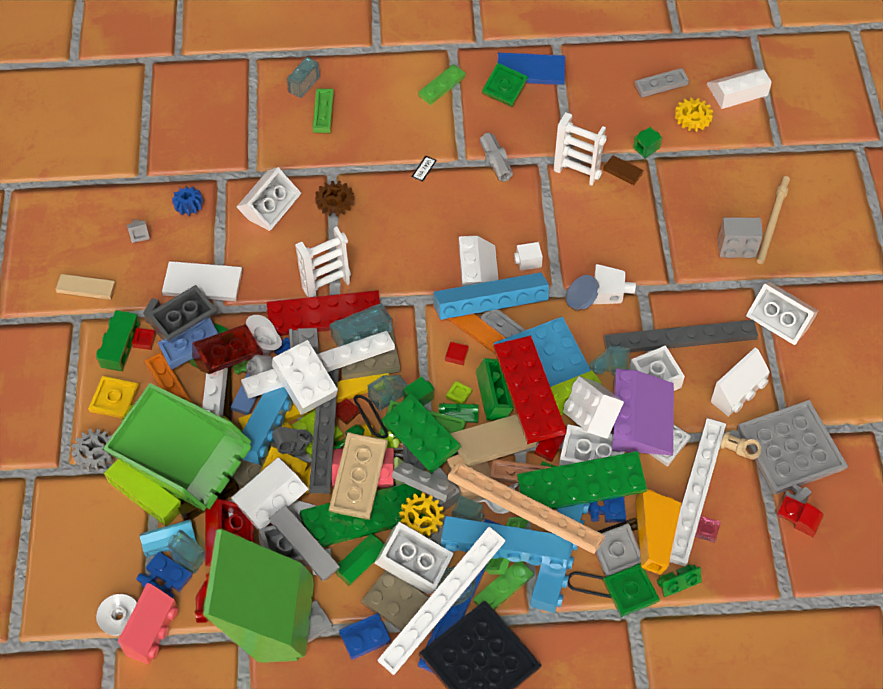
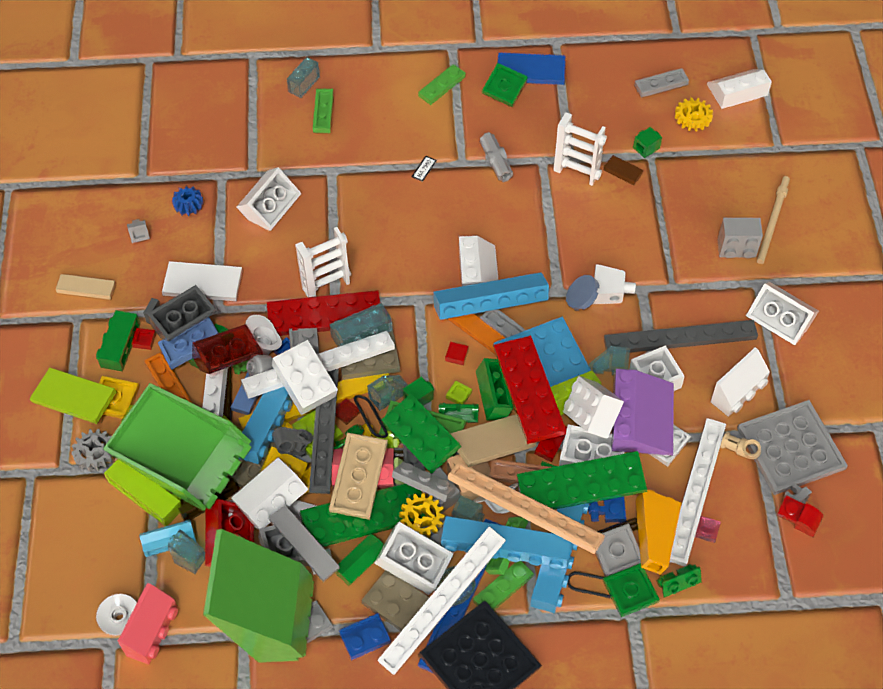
(73, 395): none -> lime tile
(167, 571): blue plate -> none
(200, 618): red piece -> none
(332, 198): reddish brown gear -> none
(528, 256): white brick -> none

